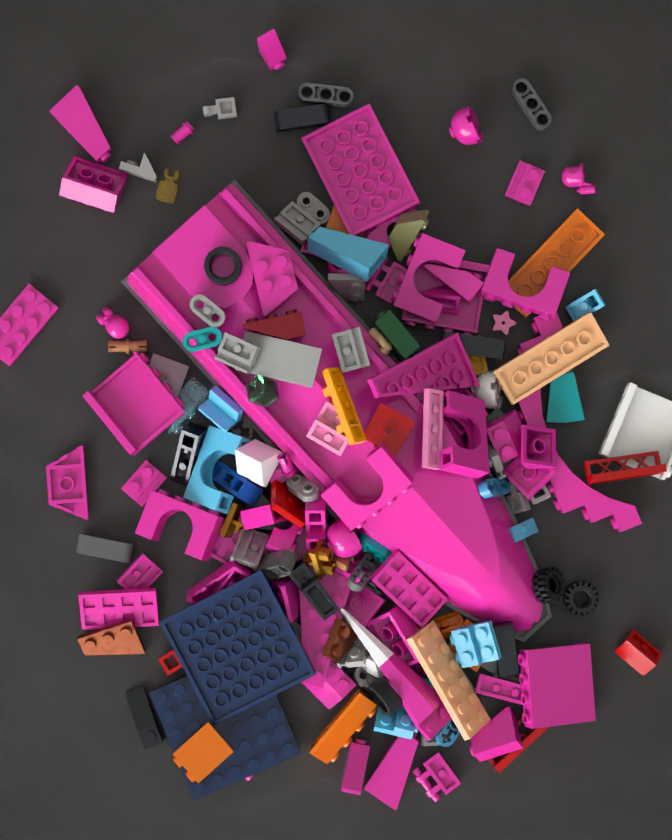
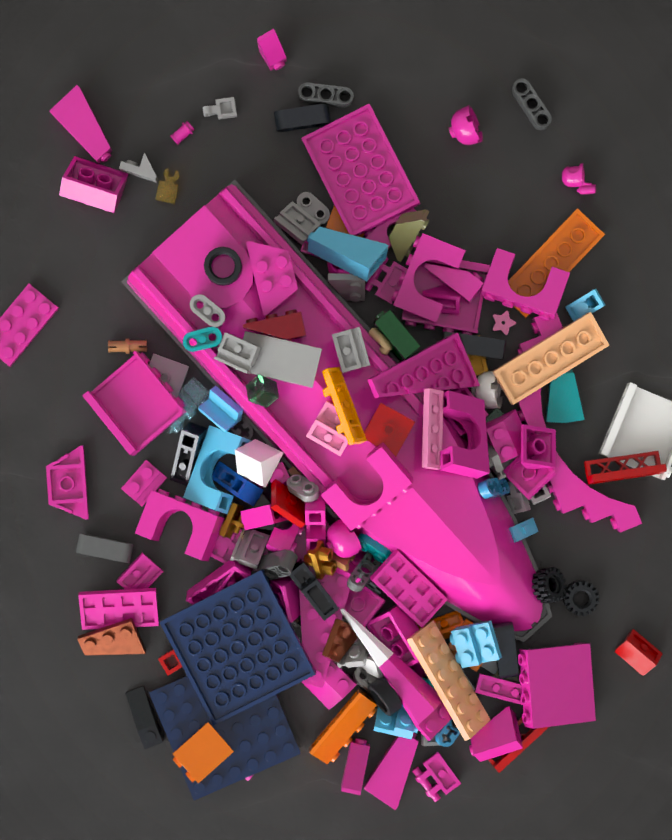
(114, 324): dark pink piece -> none
(288, 469): dark pink pin -> none
(524, 183): dark pink plate -> none

